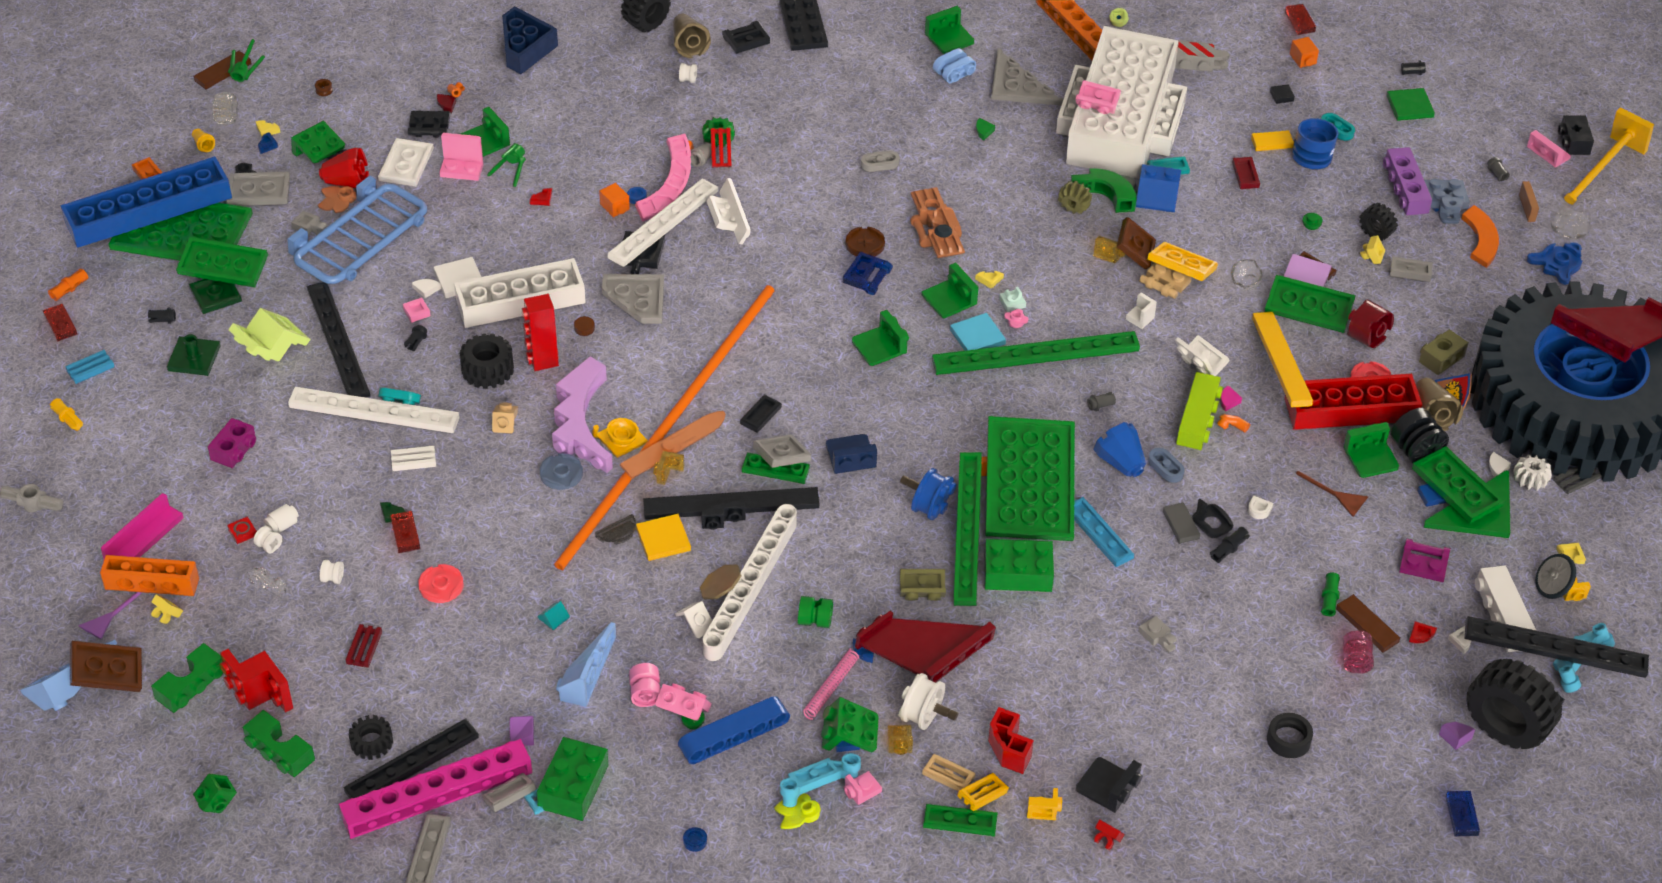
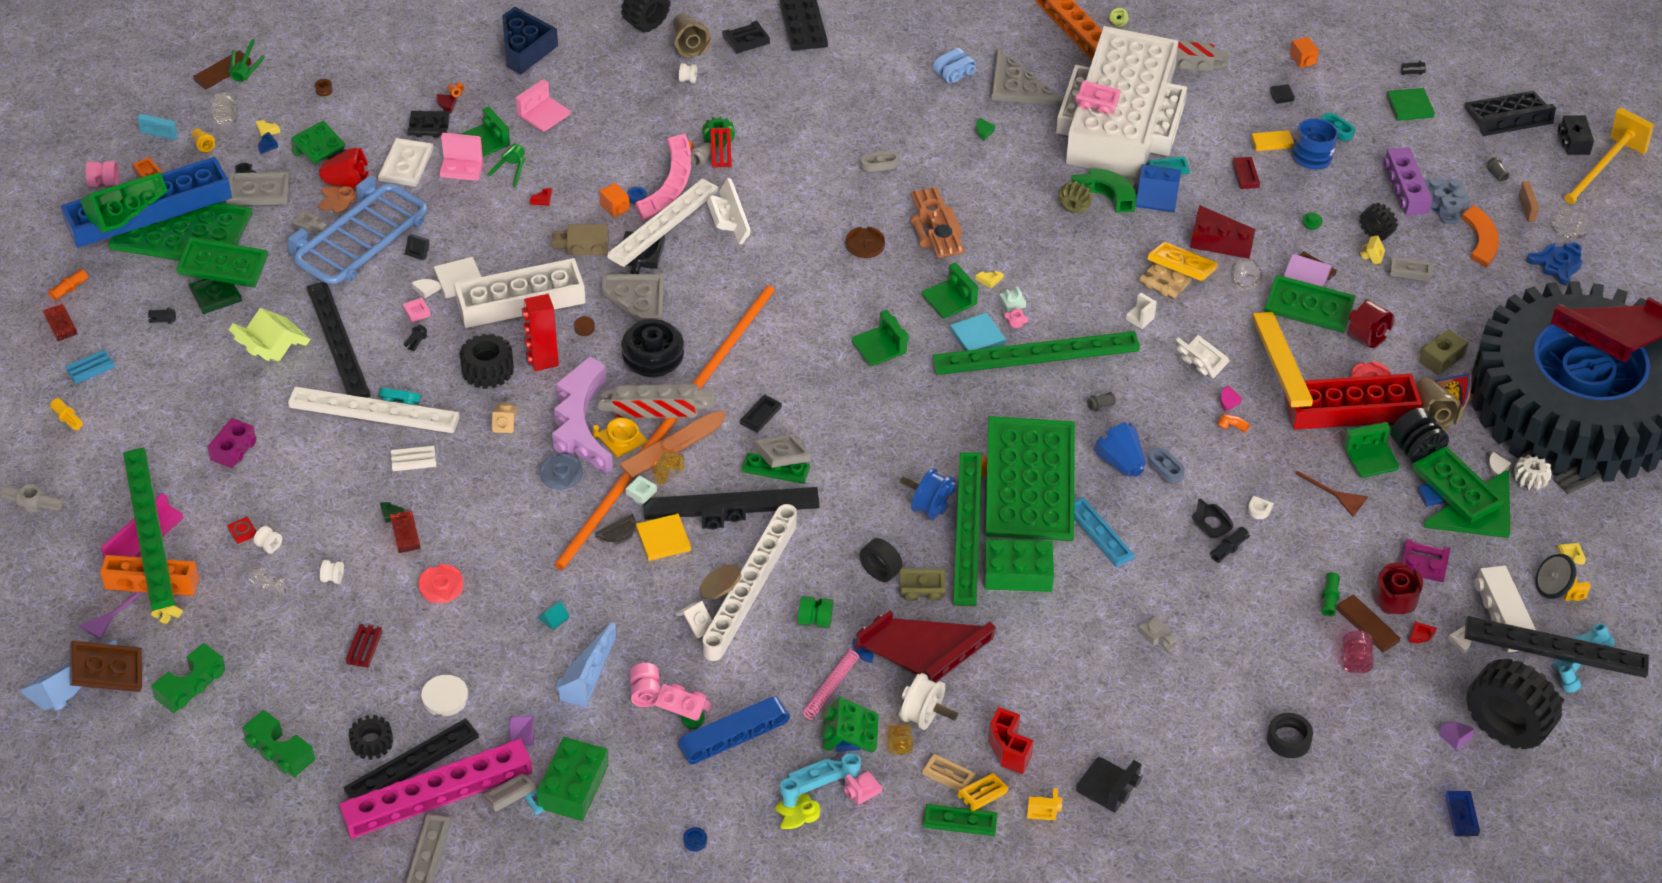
(102, 174): none -> bright pink wheel
(121, 203): none -> green wedge
(148, 529): none -> green plate
(157, 126): none -> medium azure tile
(193, 355): dark green tile -> none
(214, 793): green brick -> none
(256, 680): red bracket -> none
(281, 518): white brick -> none
(417, 247): none -> black tile
(444, 695): none -> white tile
(538, 108): none -> bright pink bracket
(583, 239): none -> dark tan brick
(641, 490): none -> light aqua tile
(645, 348): none -> black wheel
(655, 401): none -> light grey hinge
(851, 453): dark blue bracket -> none
(862, 269): clear blue plate -> none
(874, 566): none -> black tyre
(946, 31): green bracket -> none
(1107, 250): clear yellow bracket -> none
(1108, 832): red tile -> none
(1135, 242): reddish brown tile -> none
(1181, 523): dark grey tile -> none
(1199, 411): lime brick -> none
(1221, 234): none -> dark red wedge
(1300, 19): clear red plate -> none
(1398, 588): none -> dark red brick
(1511, 120): none -> black fence
(1547, 149): bright pink panel -> none

